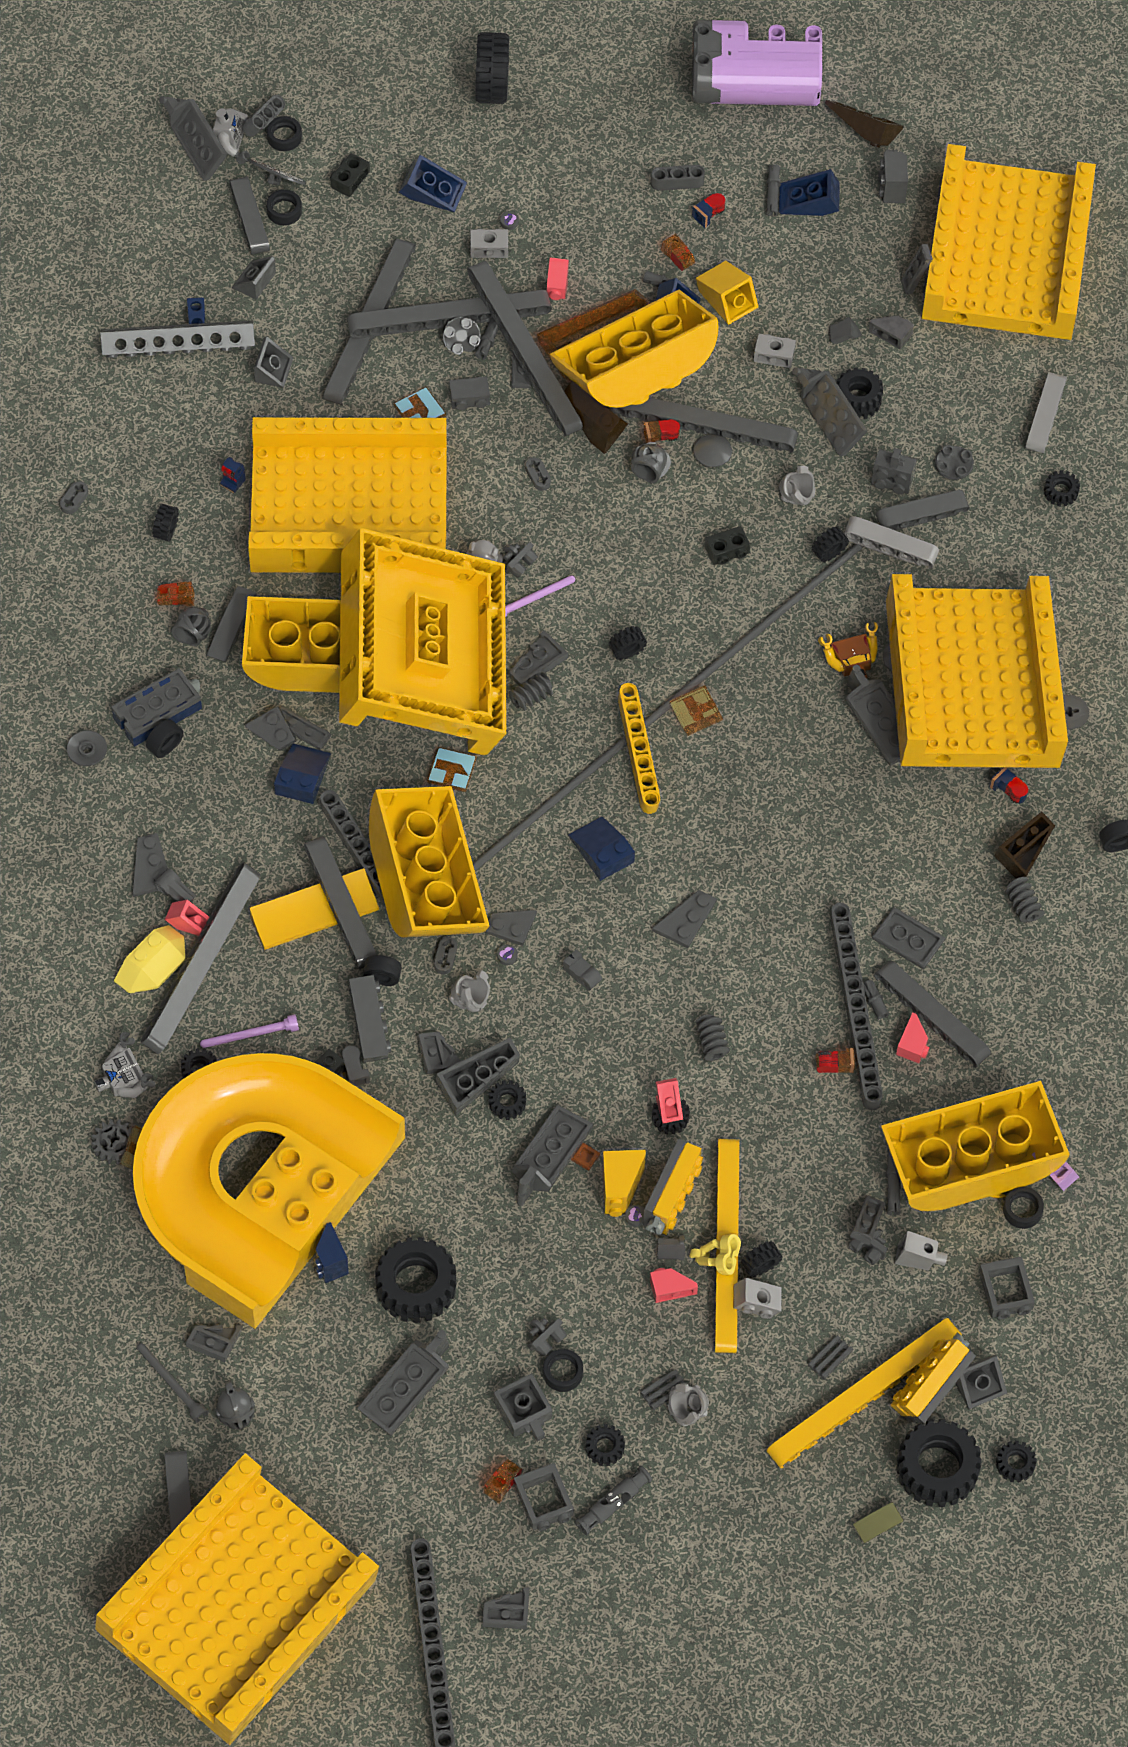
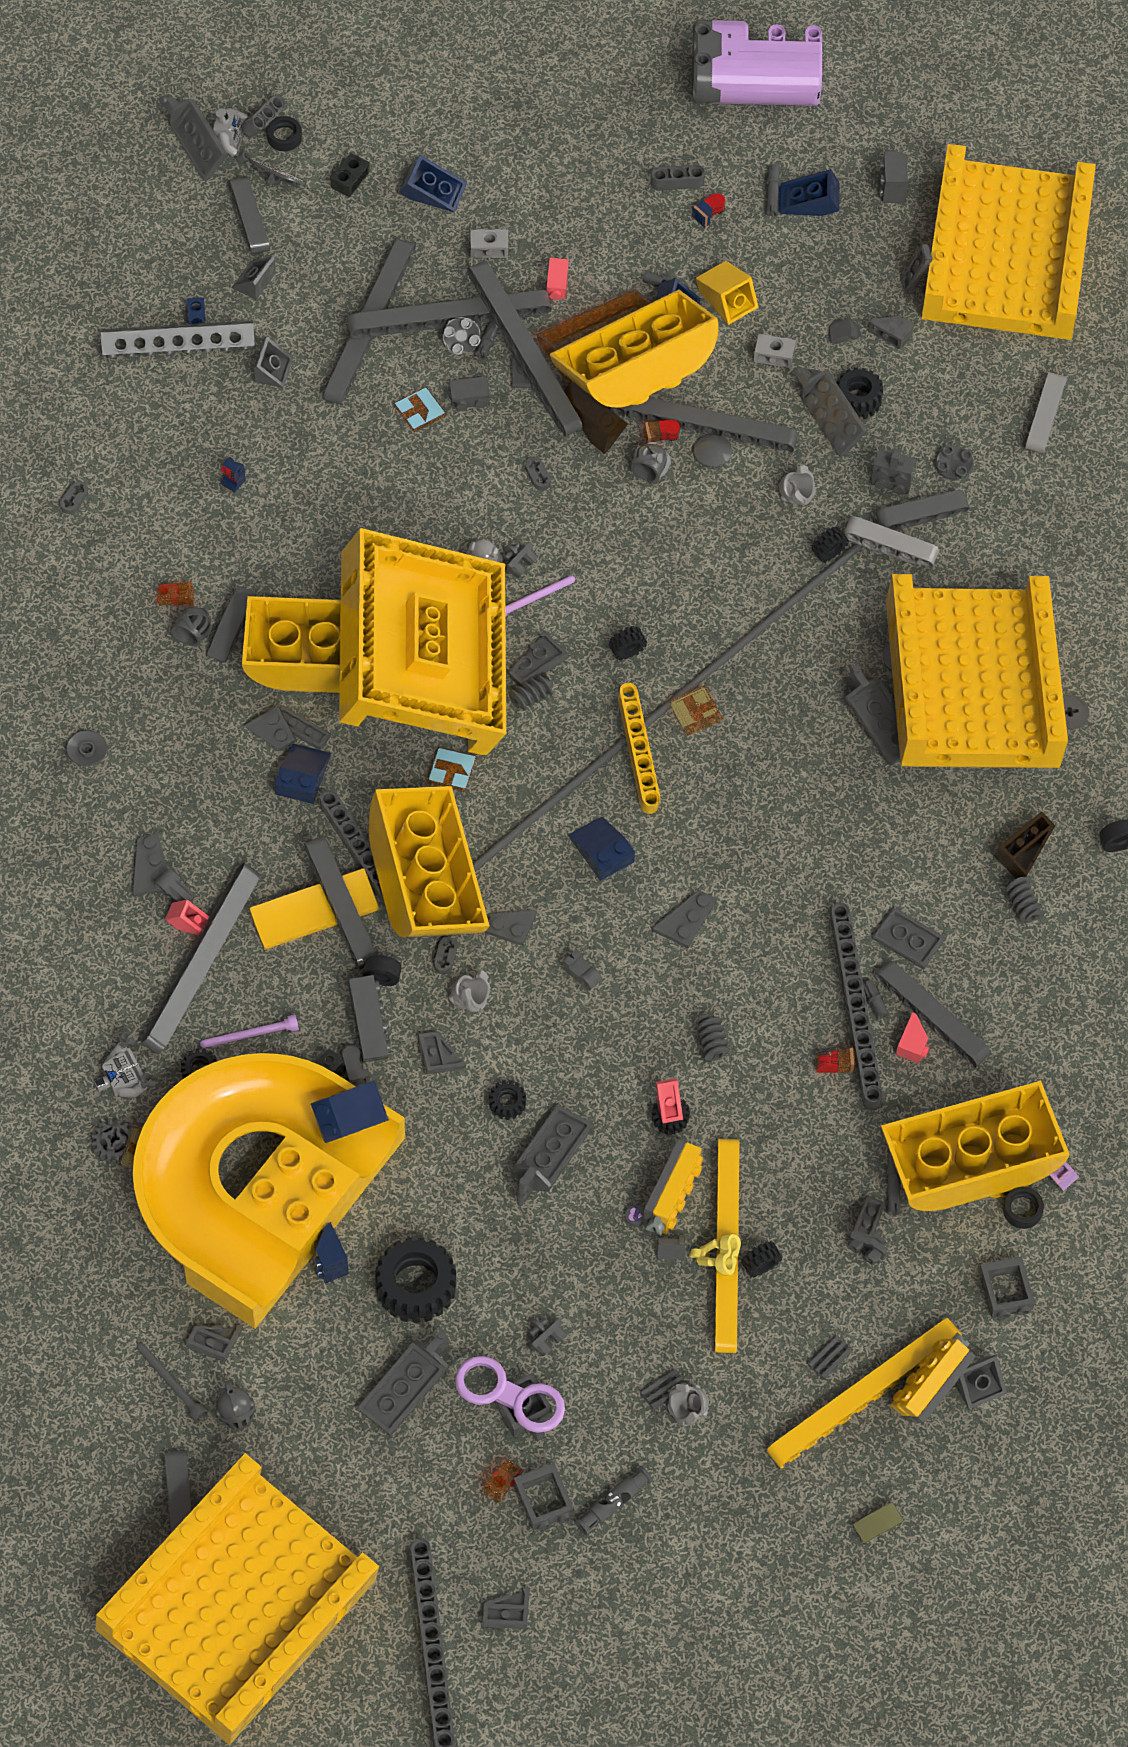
(152, 961): light yellow wedge -> none
(164, 738): black tyre -> none
(165, 522): black tyre -> none
(167, 698): dark grey piece -> none
(288, 218): black tyre -> none
(336, 475): yellow brick -> none
(349, 1111): none -> dark blue slope
(479, 1072): dark grey wedge -> none
(492, 68): black tyre -> none
(507, 954): dark grey tile -> none
(509, 220): dark grey tile -> none
(509, 1394): none -> lavender bar
(563, 1386): black tyre -> none
(585, 1156): dark orange tile -> none
(605, 1433): black tyre -> none
(621, 1178): yellow slope -> none
(670, 1285): coral slope -> none
(678, 252): clear orange leg -> none
(725, 542): pearl dark grey brick -> none
(757, 1298): light grey brick -> none
(852, 651): torso -> none
(875, 129): dark brown wedge -> none
(919, 1252): light grey torso -> none
(929, 1487): black tyre -> none
(1010, 784): leg -> none
(1016, 1449): black tyre -> none
(1059, 497): black tyre -> none

